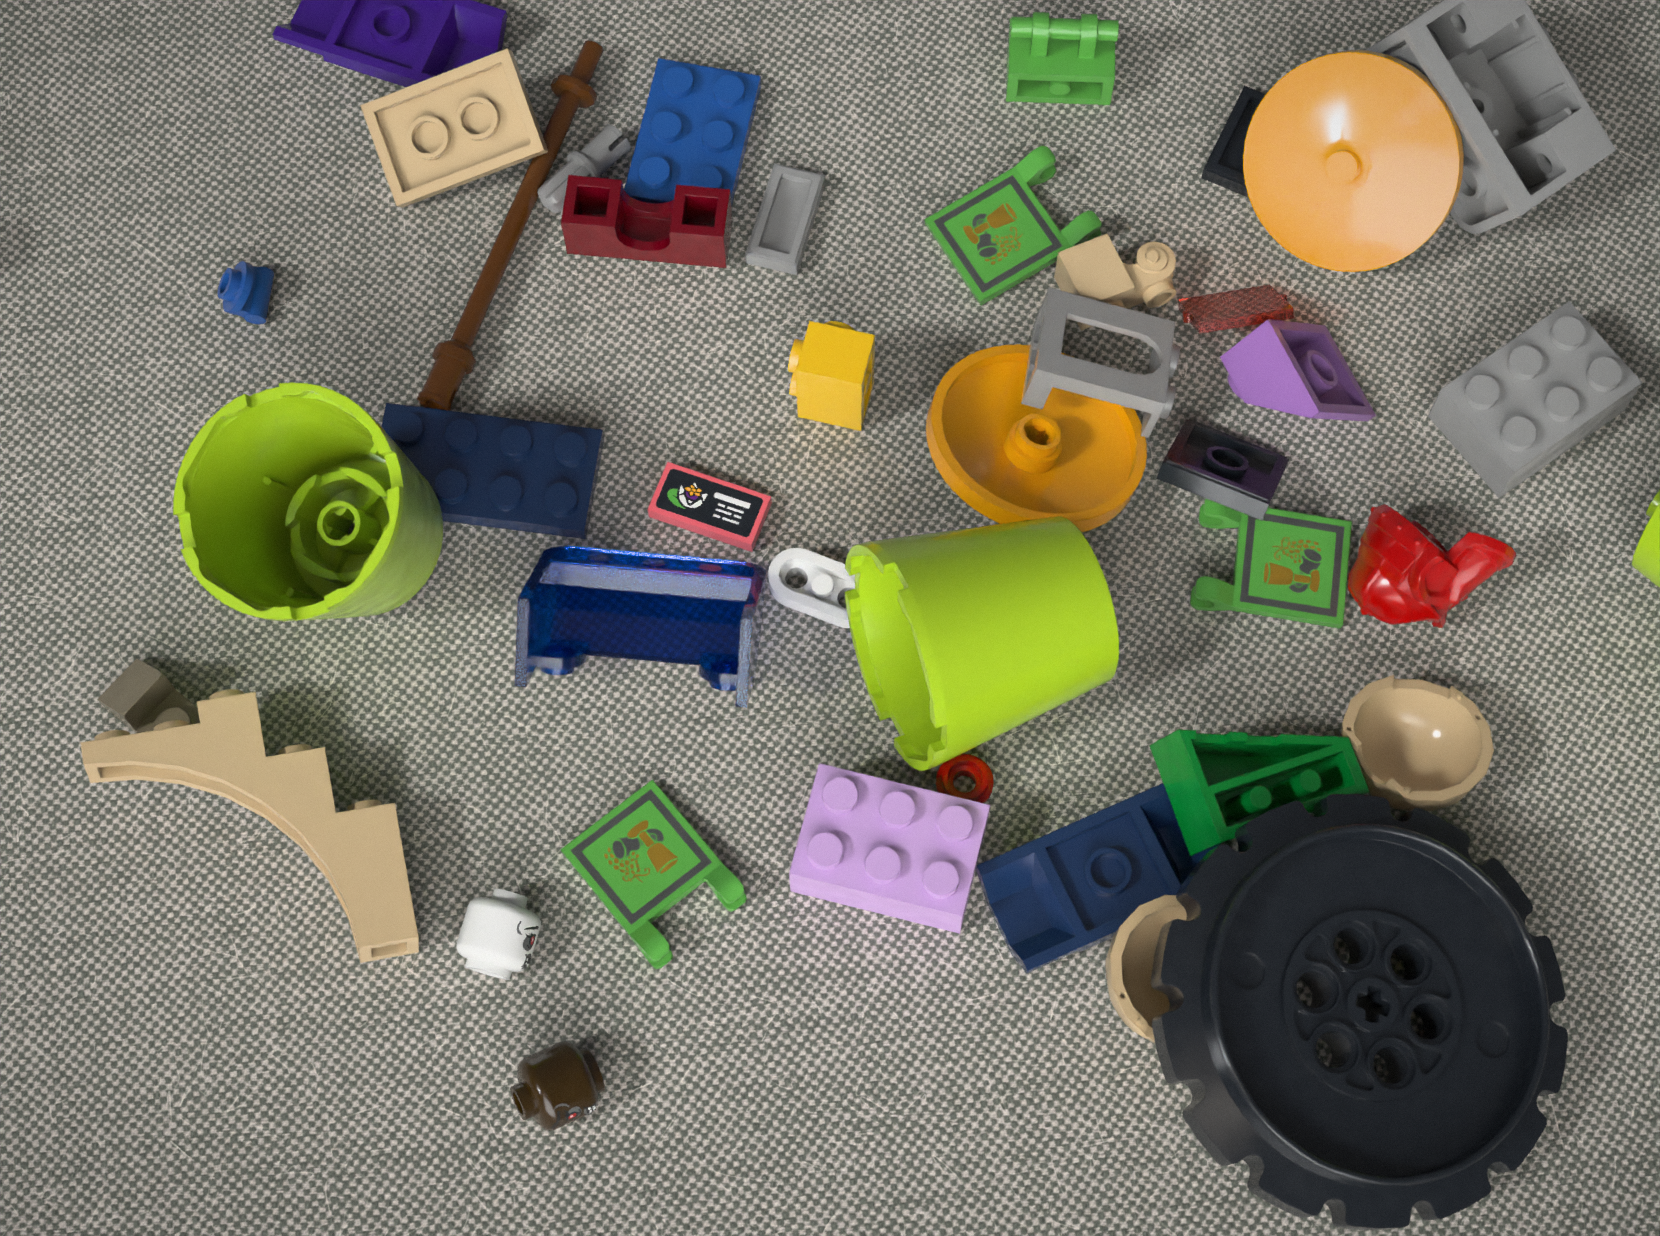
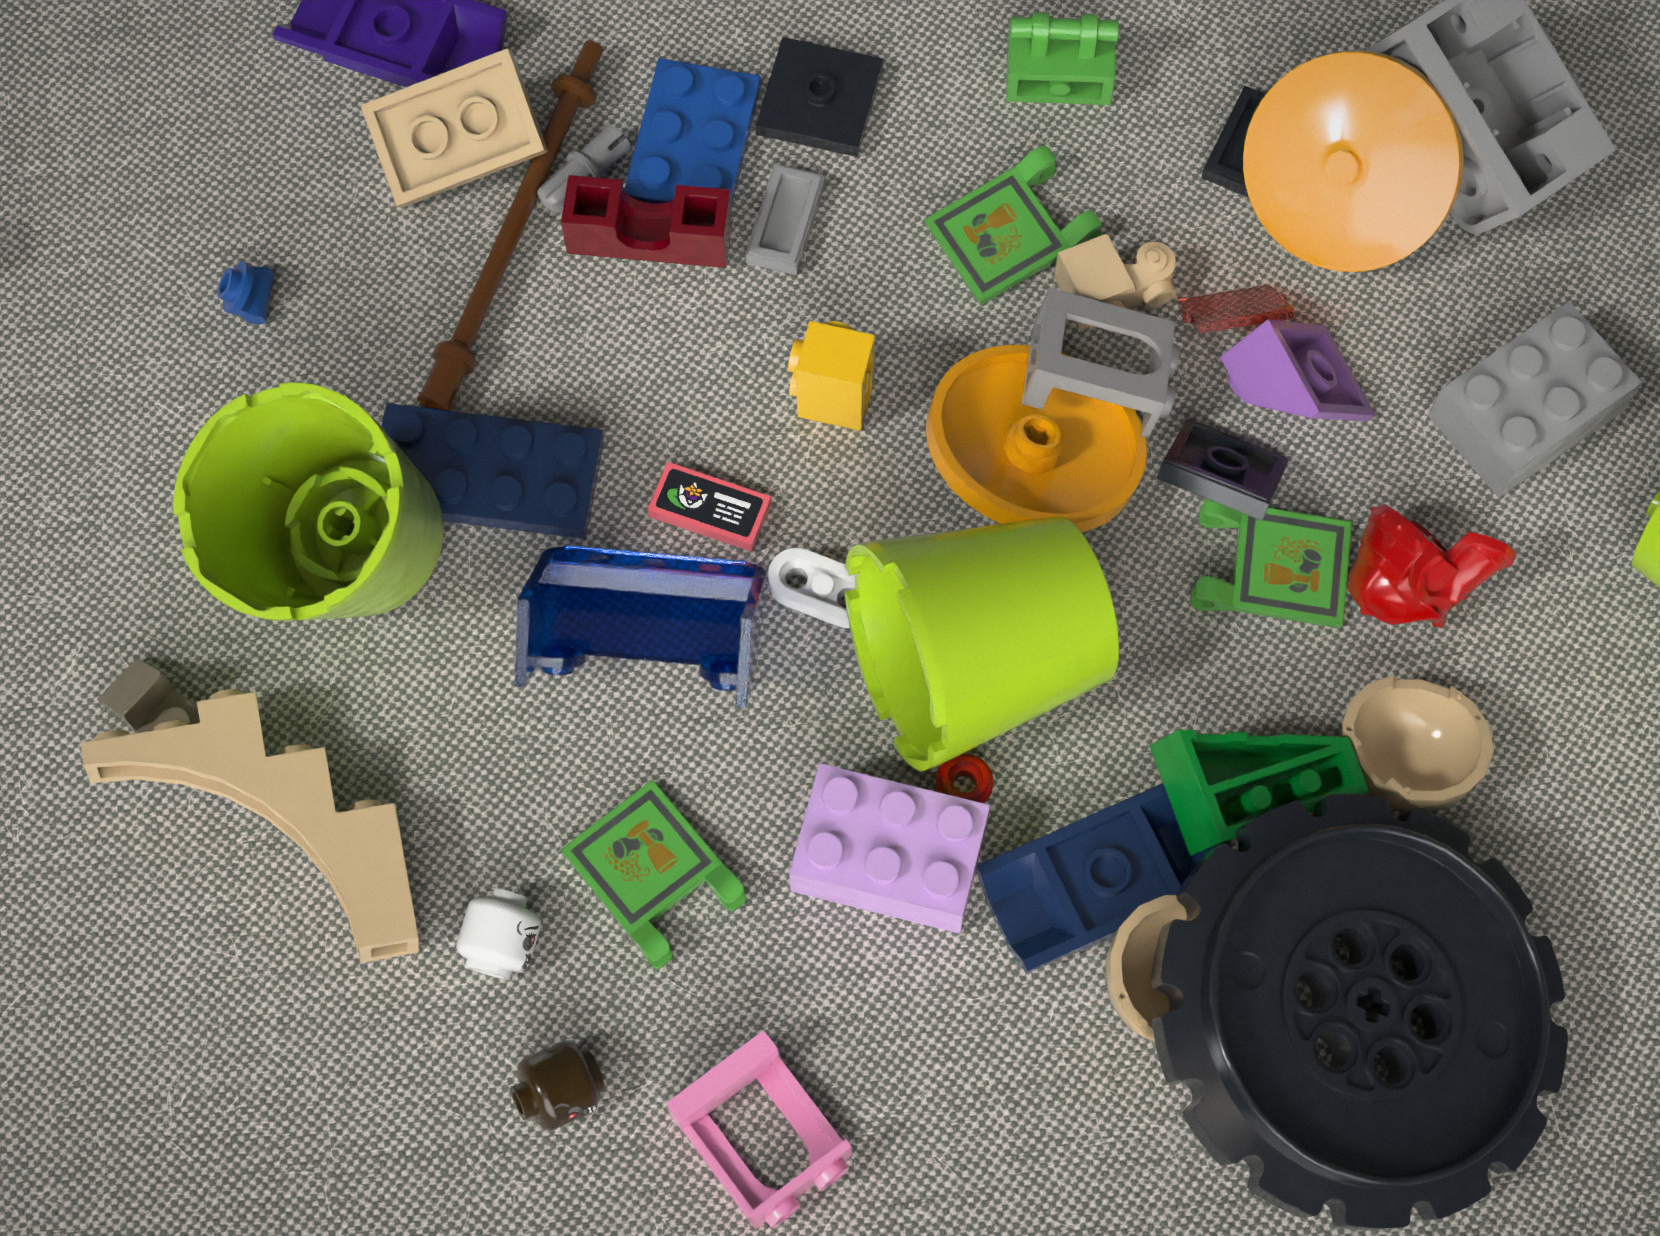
(759, 1061): none -> bright pink panel
(819, 96): none -> black plate

